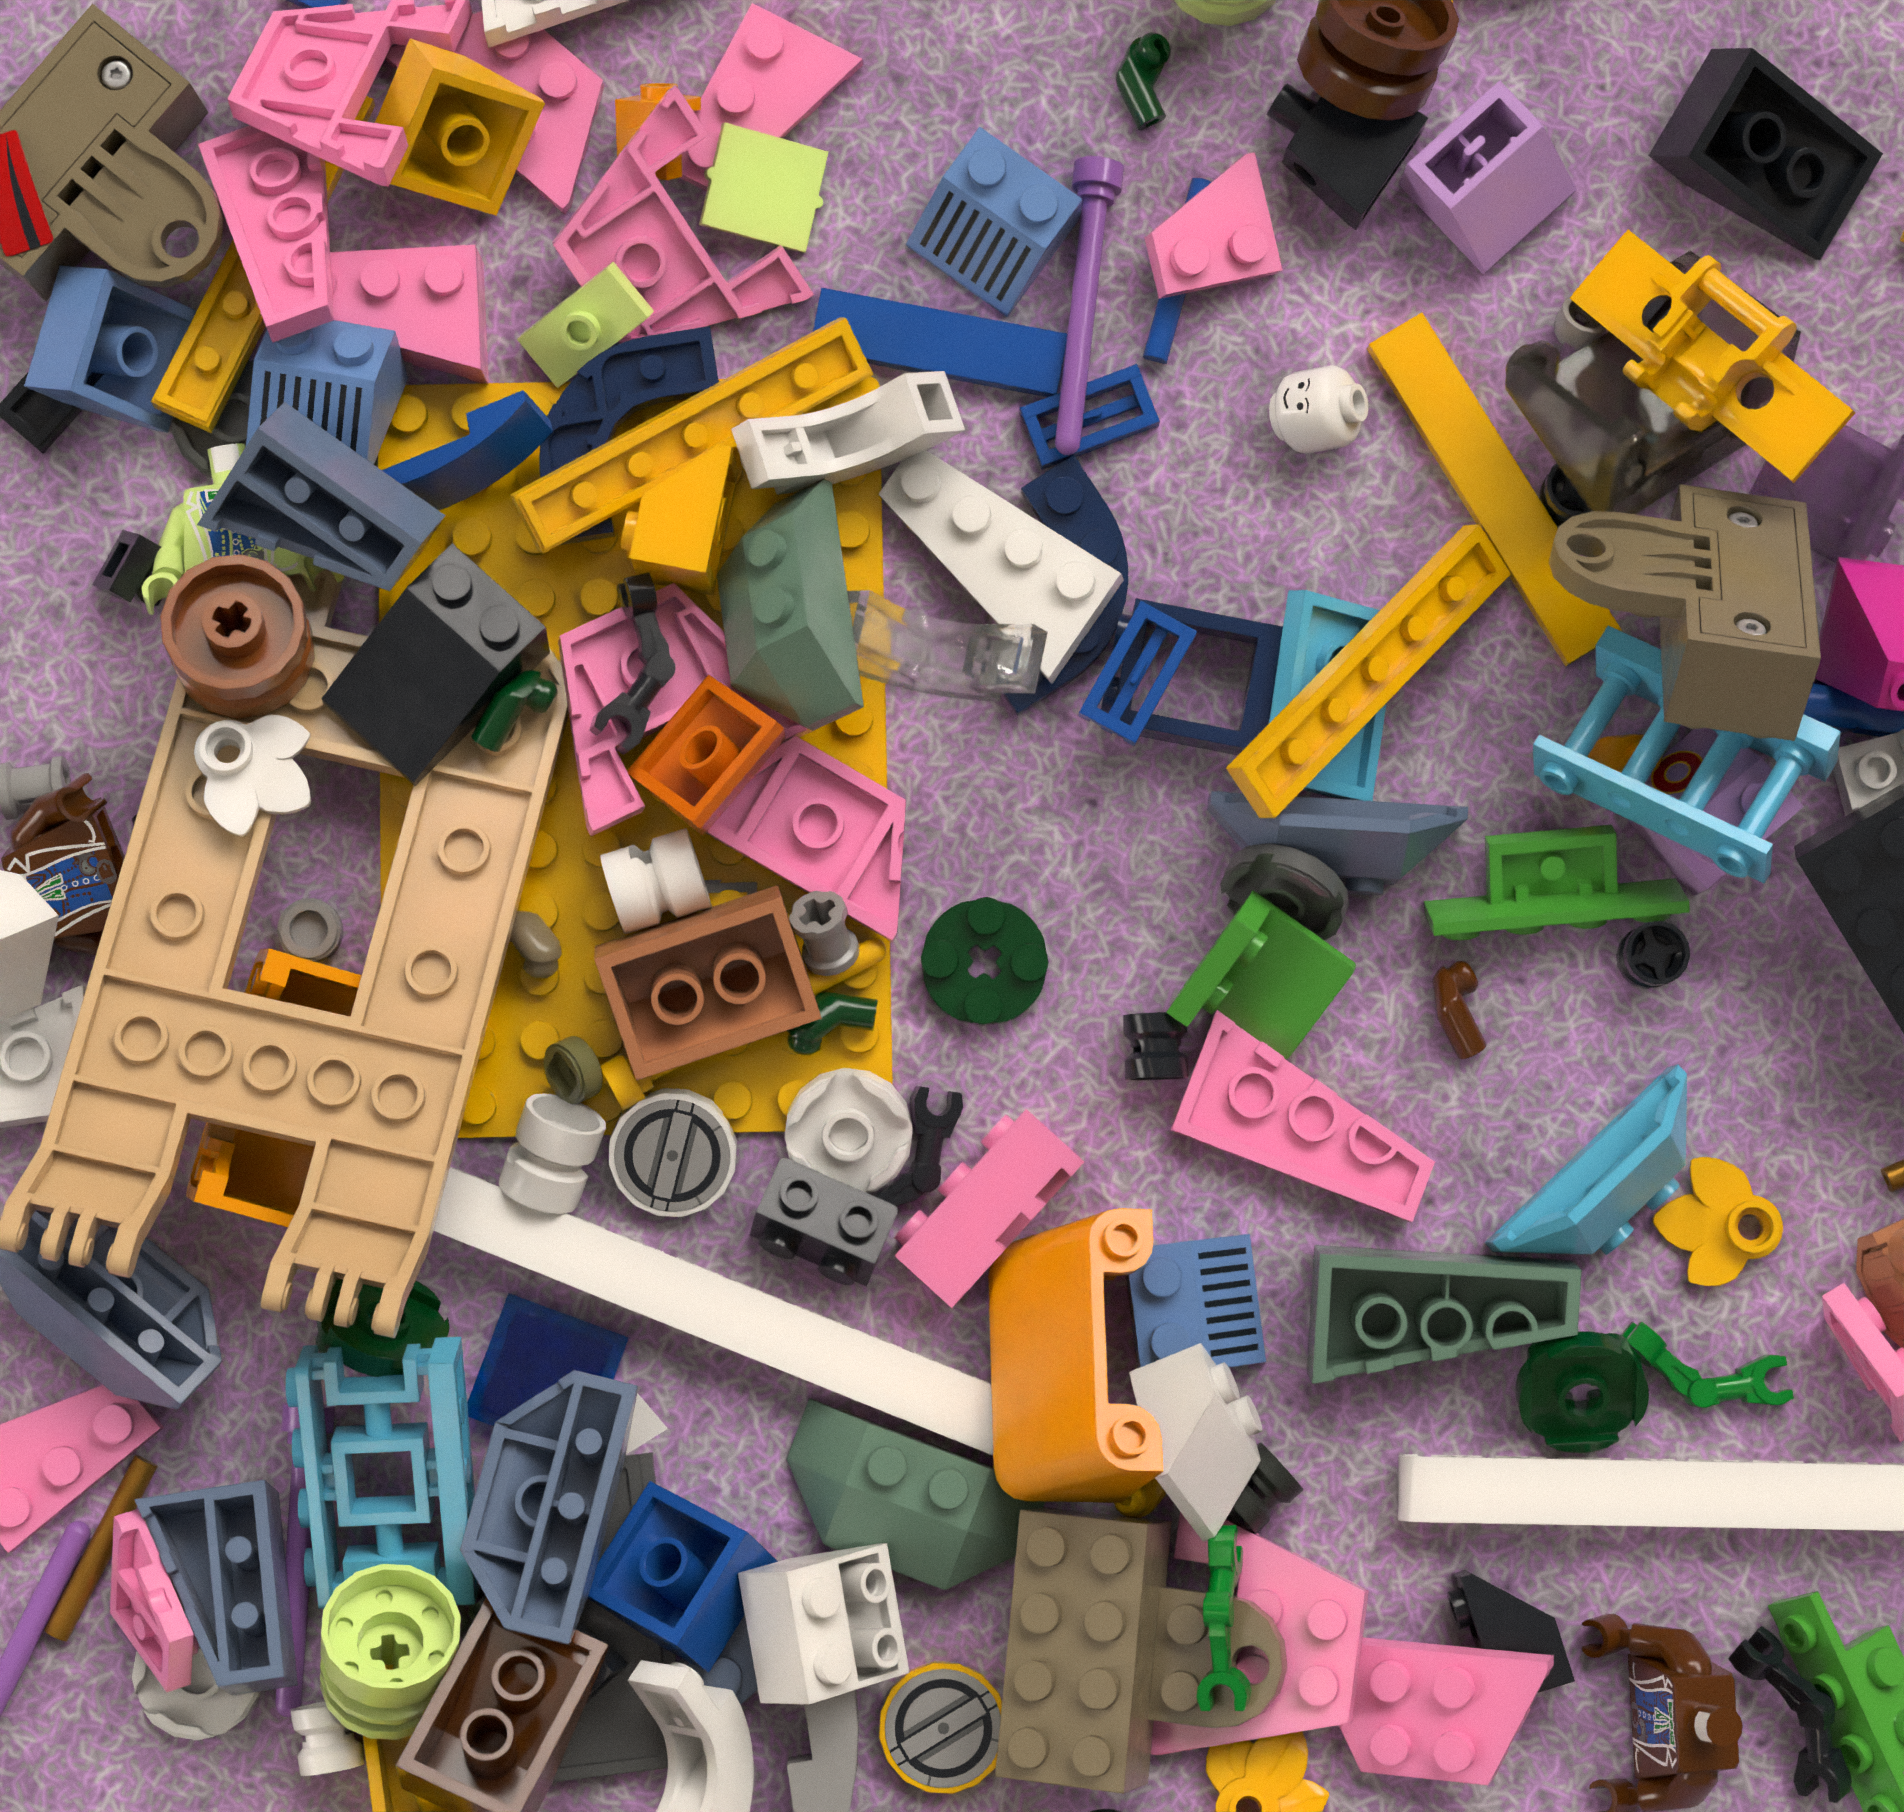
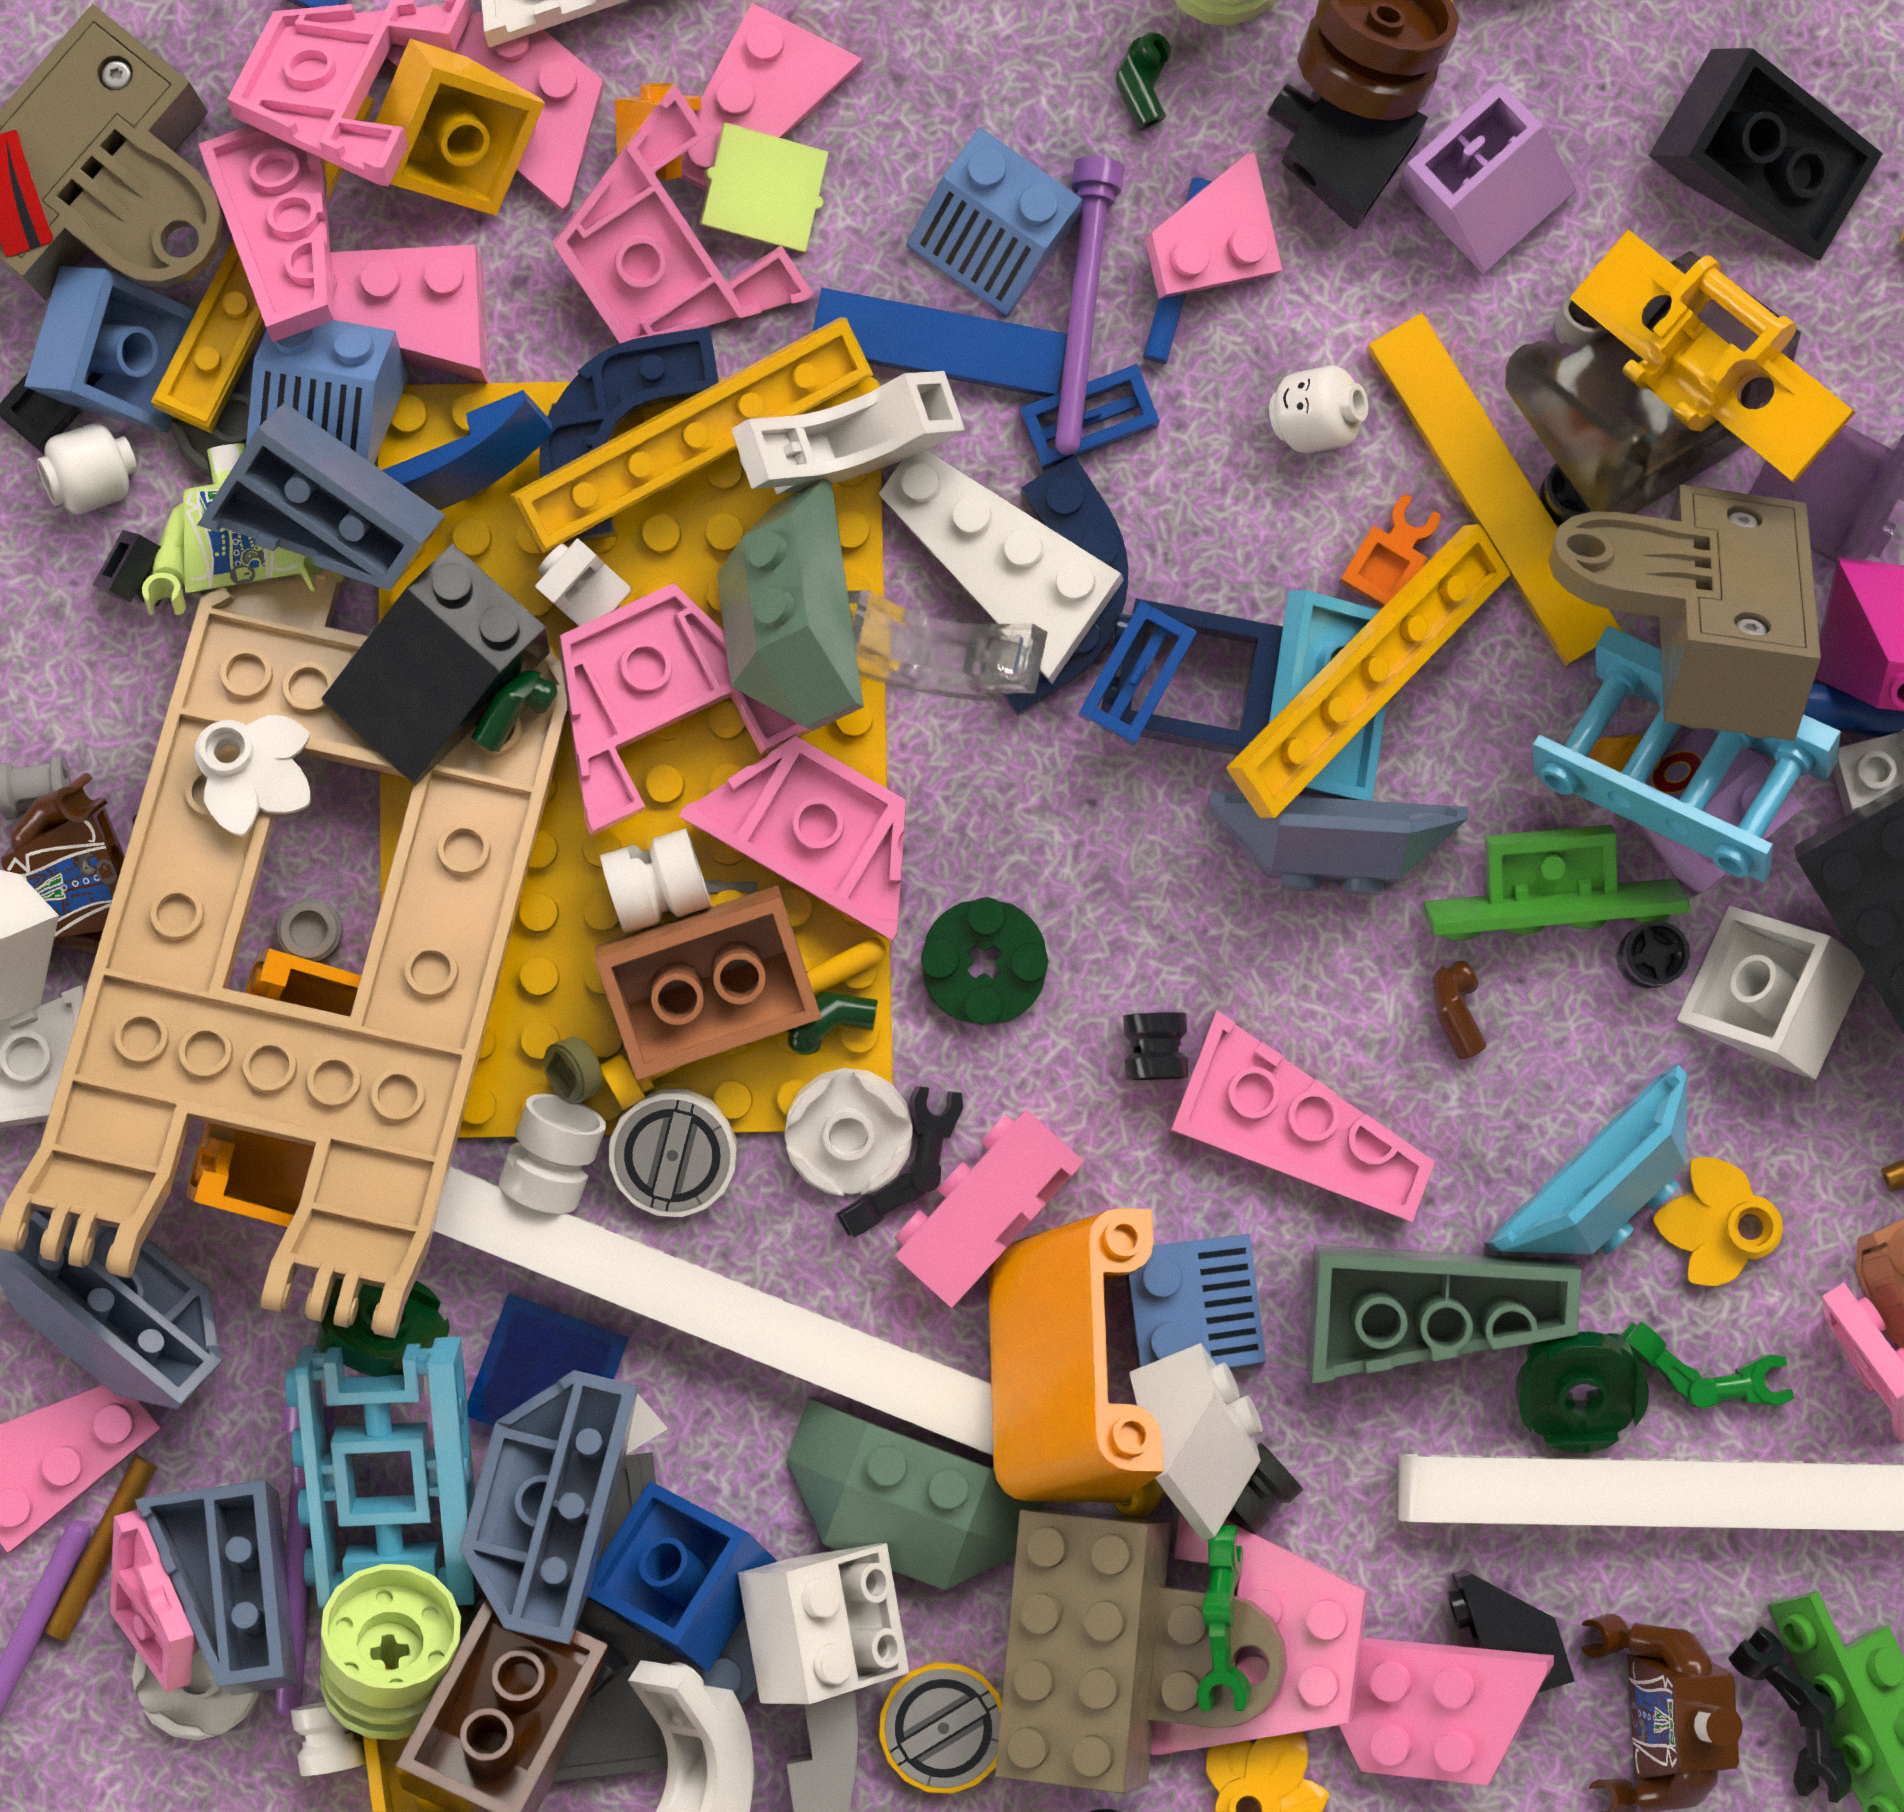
(86, 468): none -> white head
(237, 636): dark orange wheel -> none
(535, 944): dark tan arm -> none
(581, 583): none -> white bracket
(585, 324): yellowish green plate -> none
(639, 604): black piece -> none
(684, 523): yellow slope -> none
(707, 754): orange slope -> none
(821, 924): light grey bush -> none
(822, 1223): bracket -> none
(1265, 977): bright green bracket -> none
(1291, 882): dark grey tile -> none
(1388, 560): none -> orange plate
(1773, 991): none -> white slope

